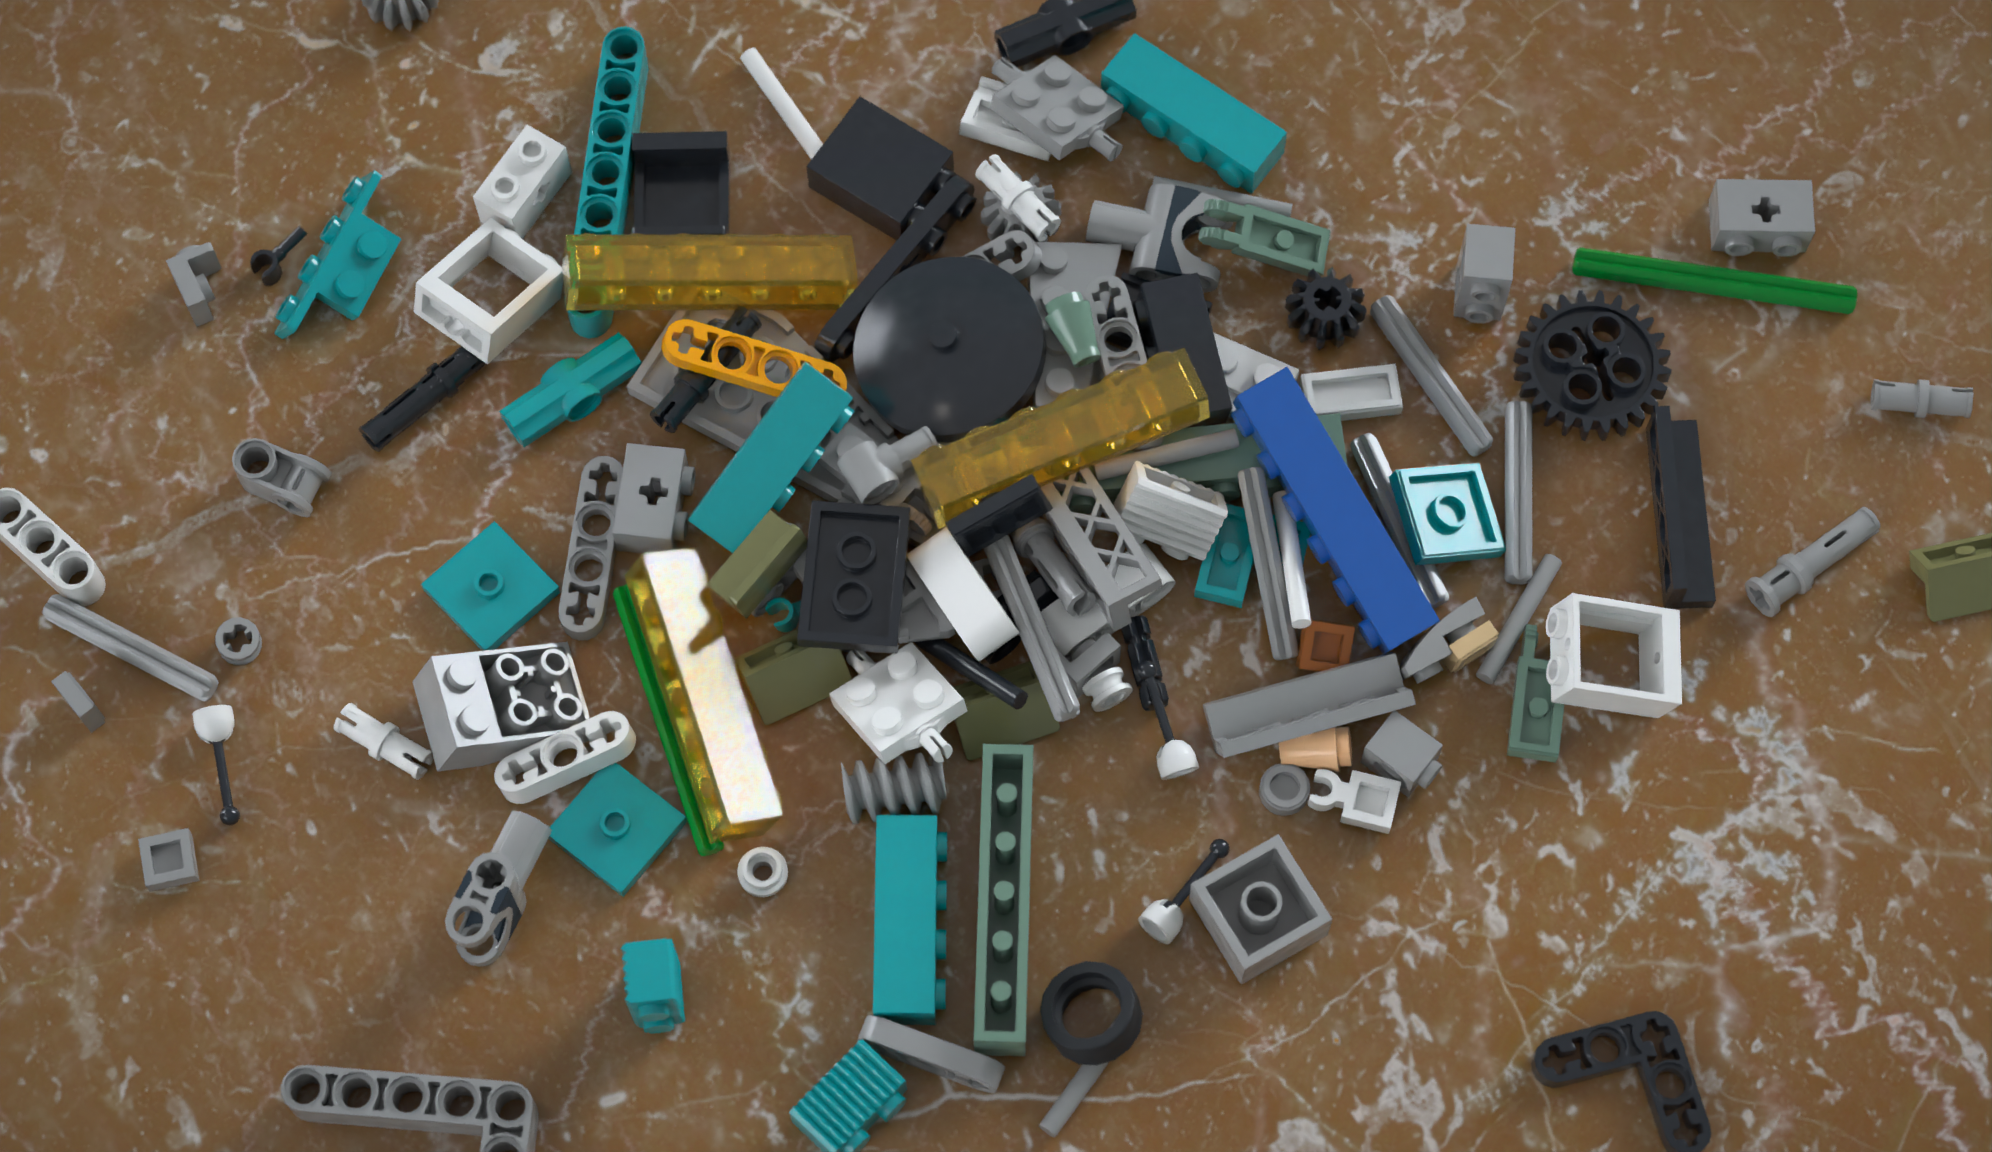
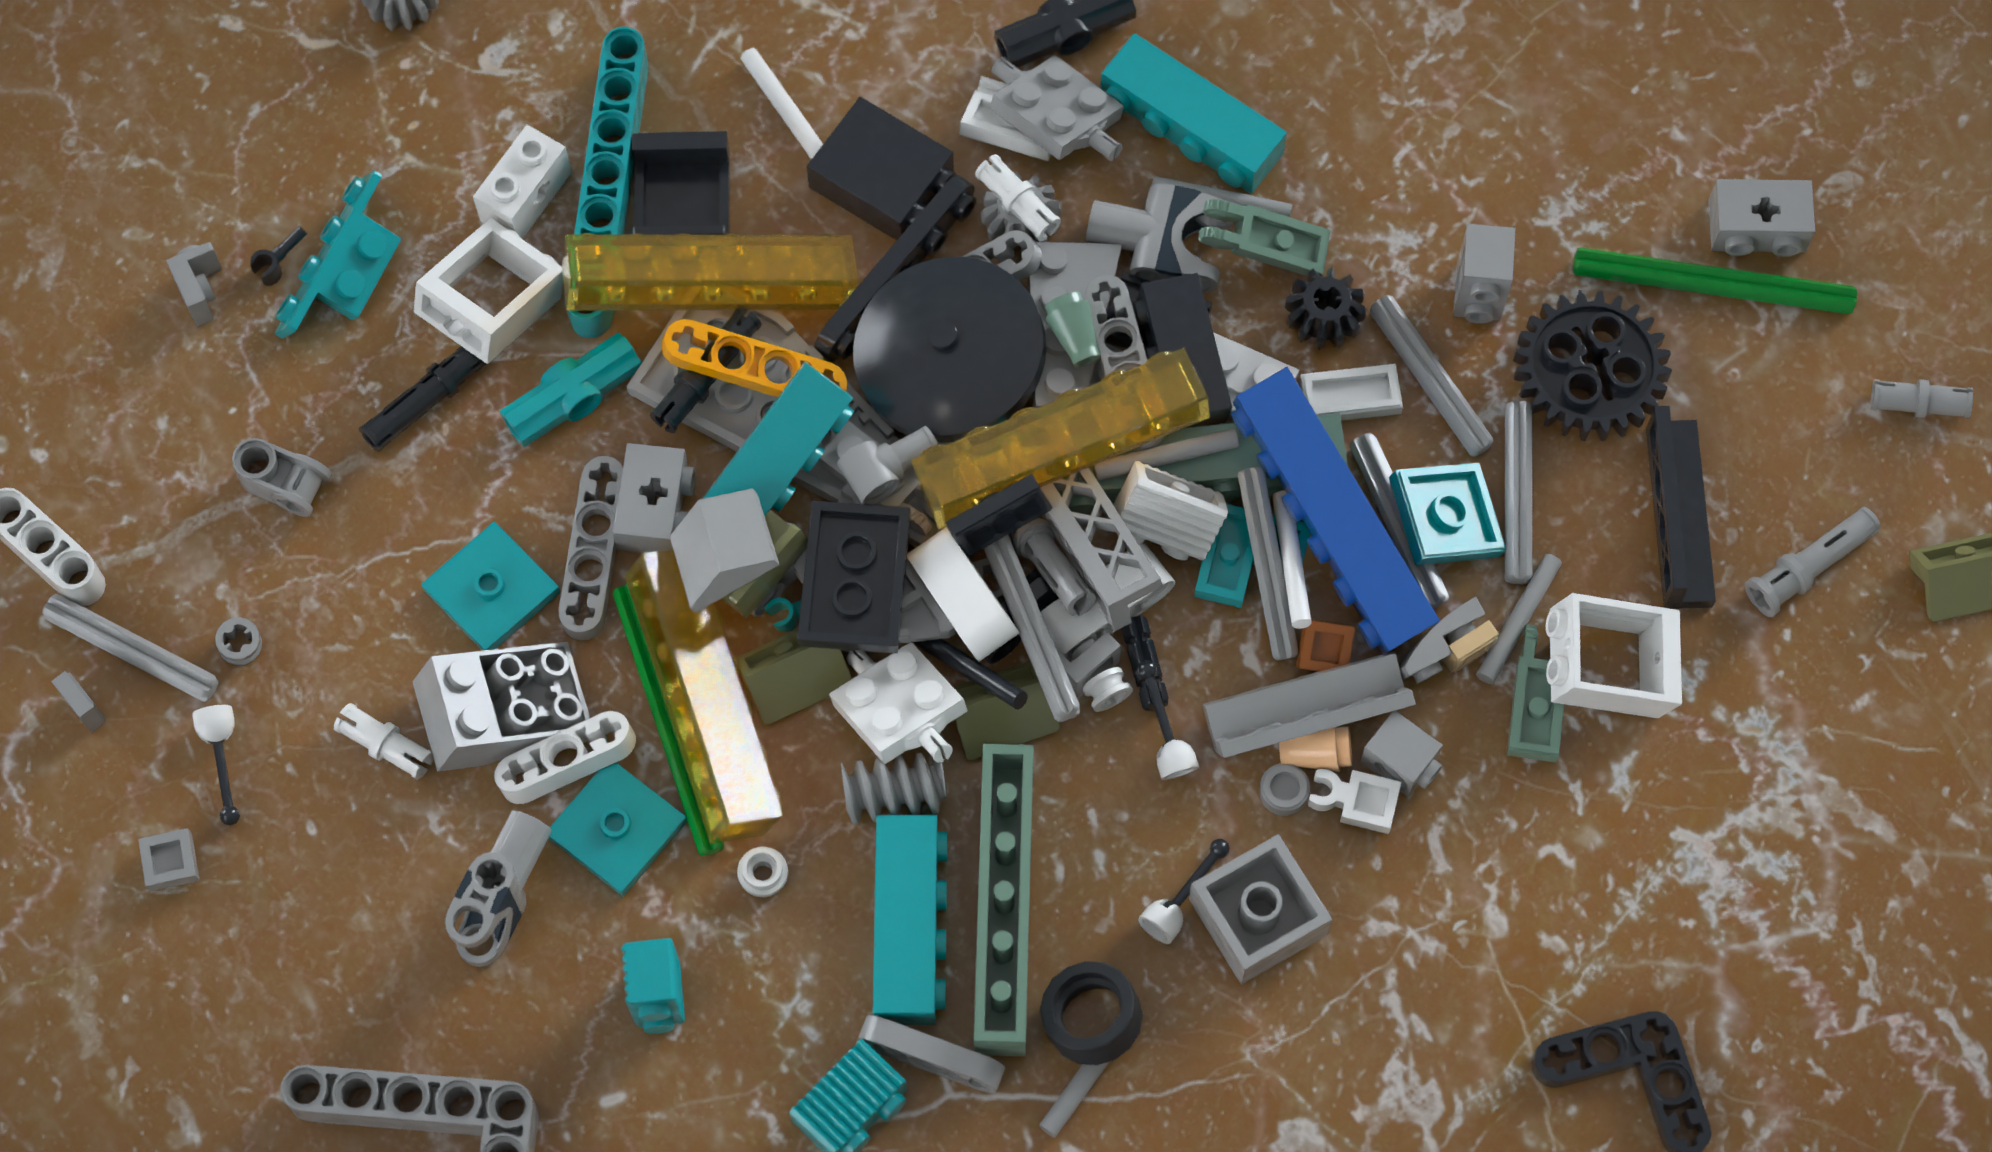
(722, 546): none -> light grey slope

